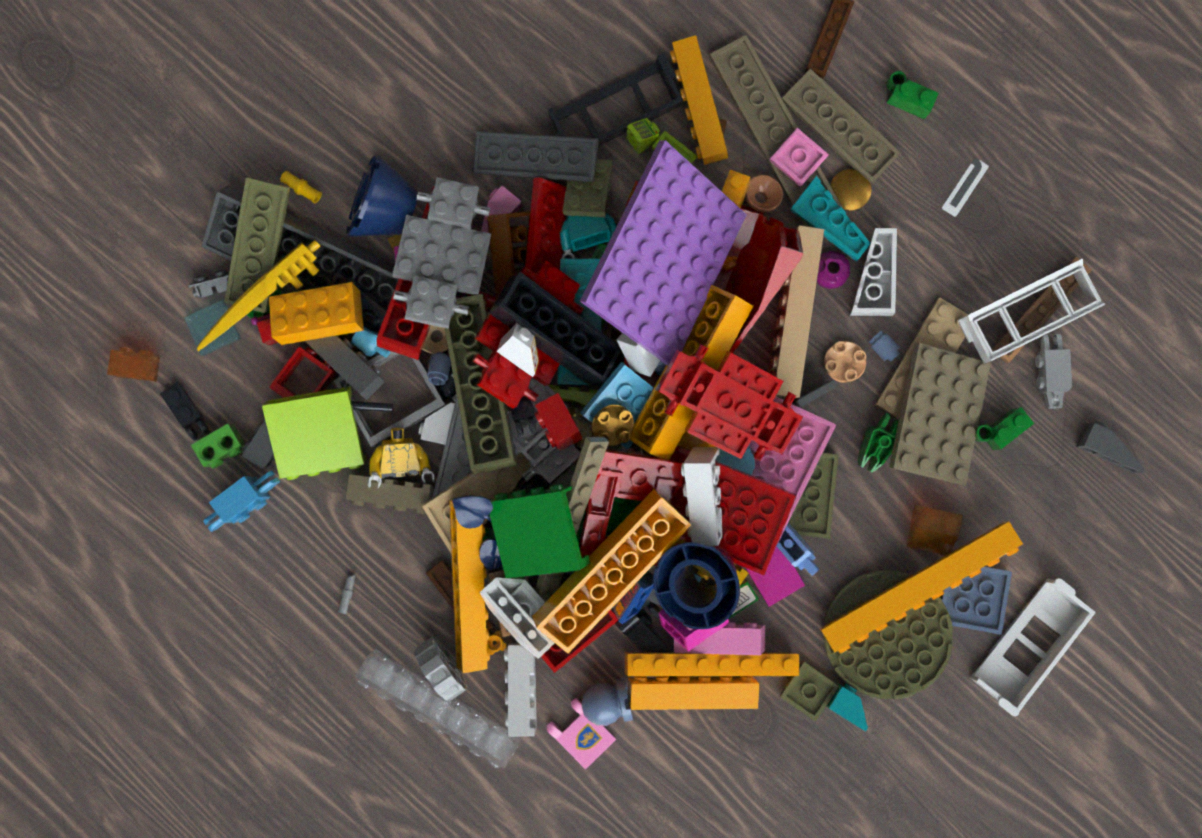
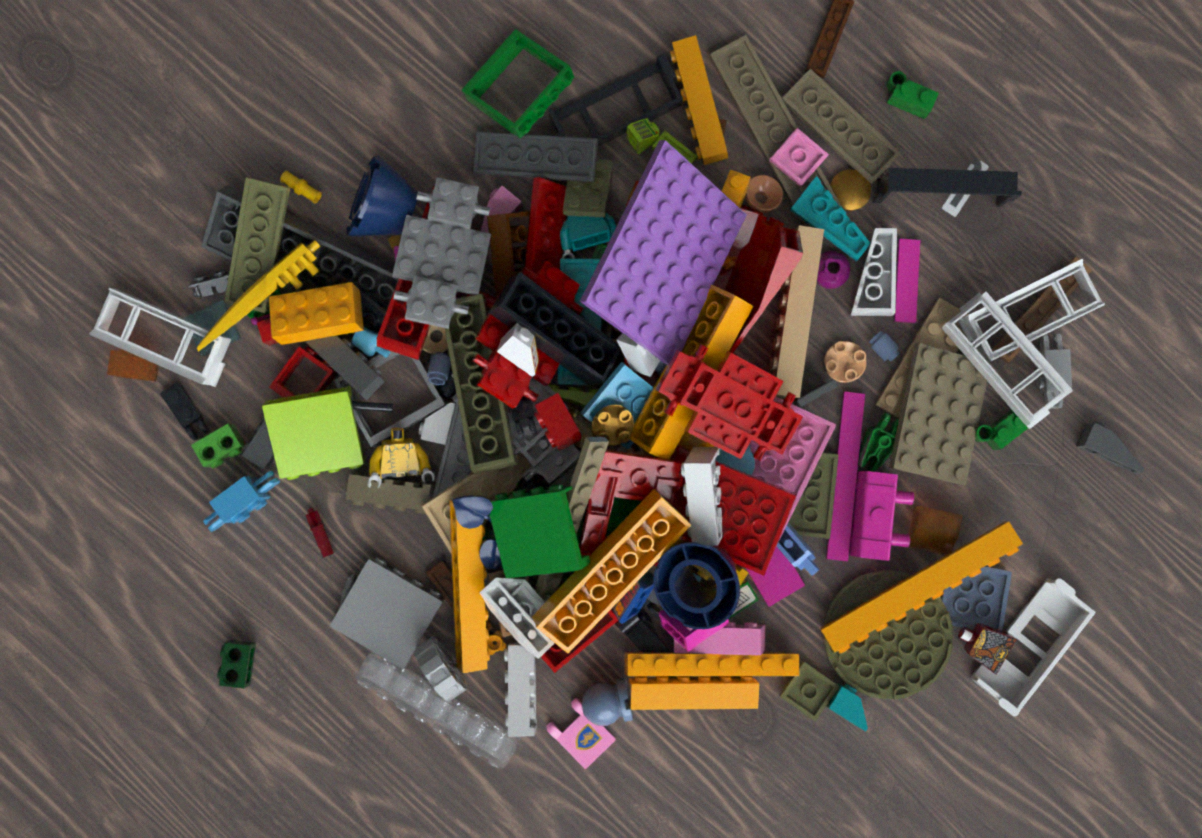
(214, 364): none -> white piece
(241, 665): none -> dark green brick
(319, 532): none -> dark red piece
(387, 612): none -> light grey panel
(499, 62): none -> green window
(848, 452): none -> dark pink tile
(875, 515): none -> dark pink piece
(907, 280): none -> dark pink tile
(947, 181): none -> black piece
(987, 645): none -> torso
(1008, 395): none -> white piece

